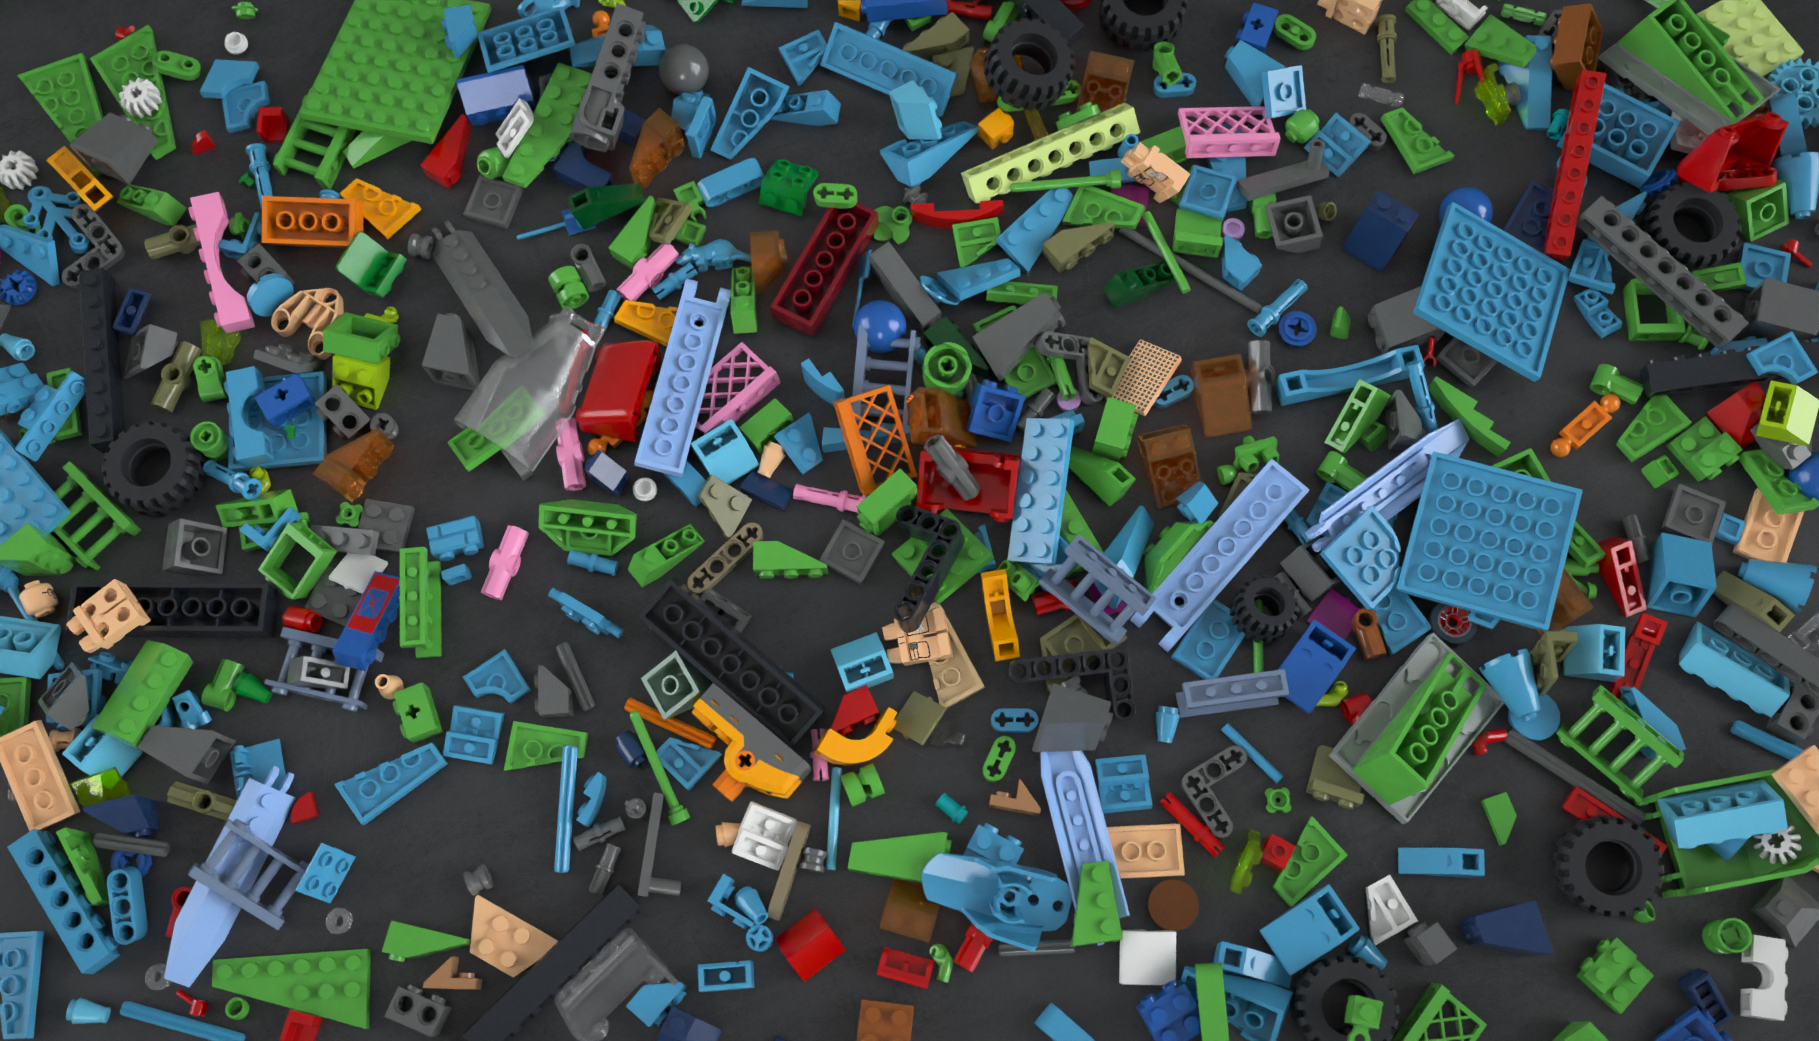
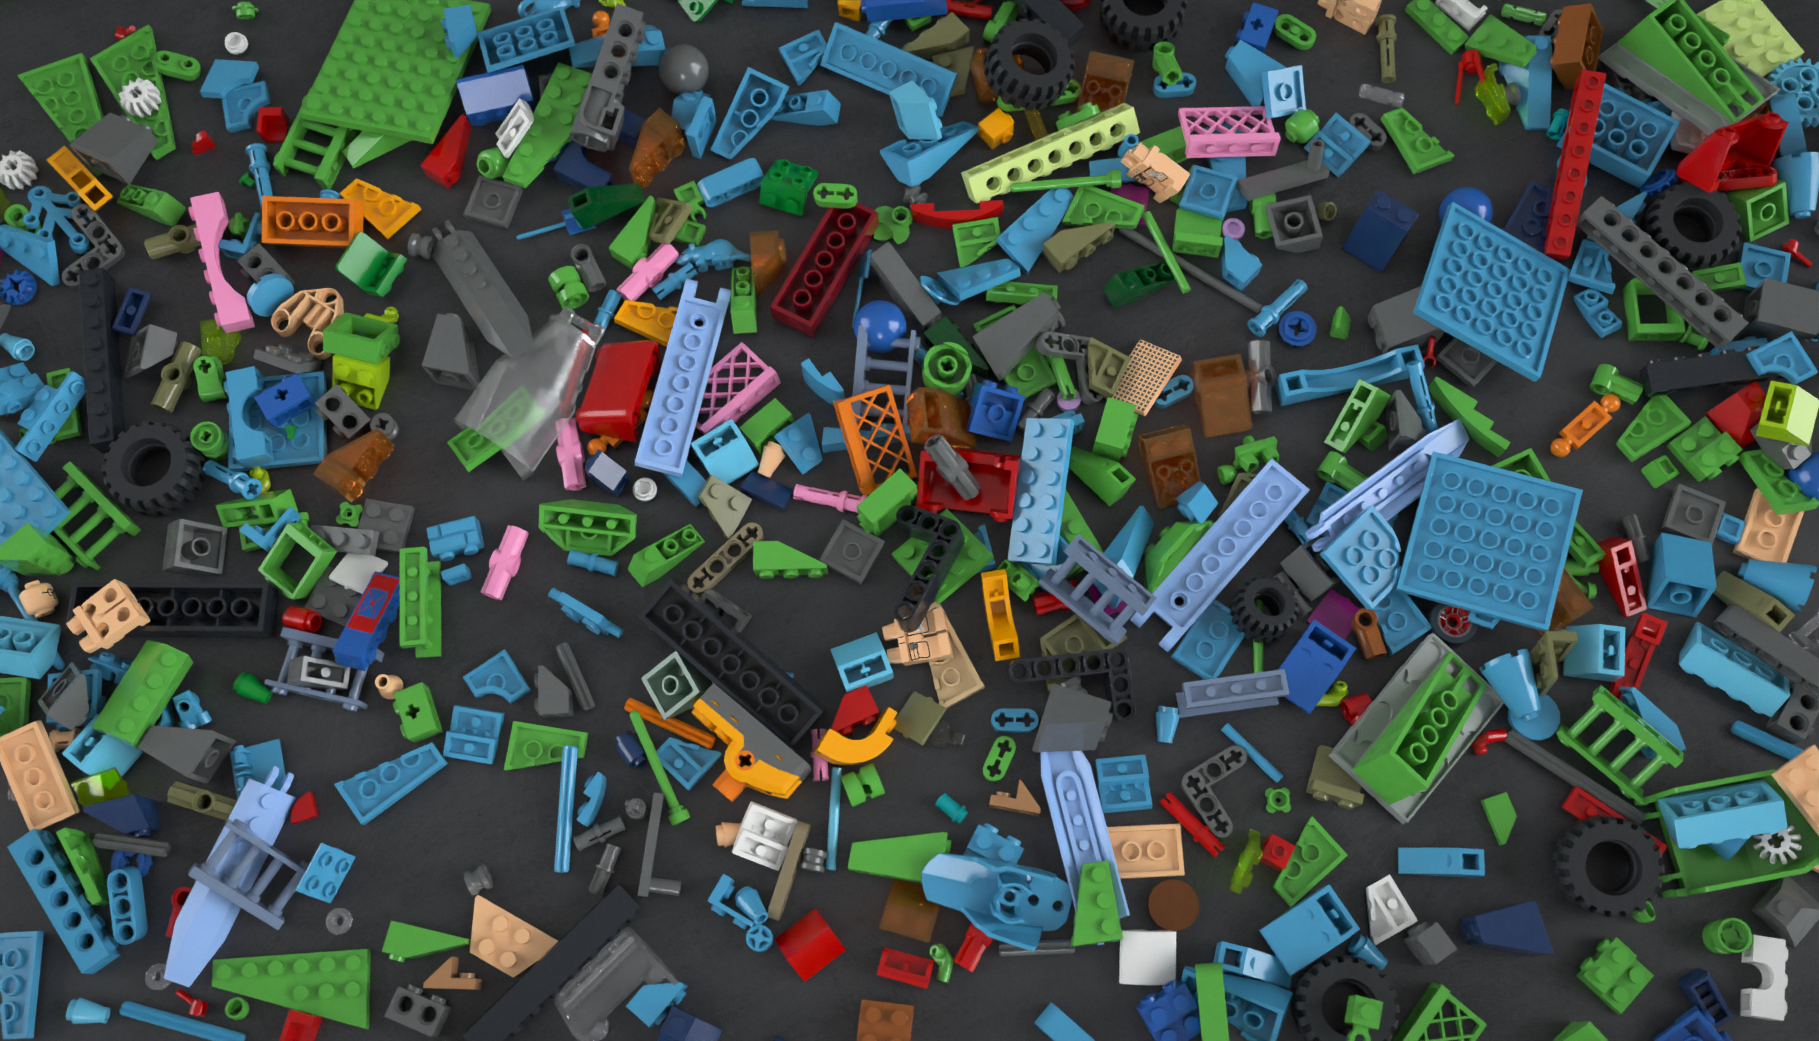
(220, 692): bright green piece -> none
(726, 976): dark azure brick -> none

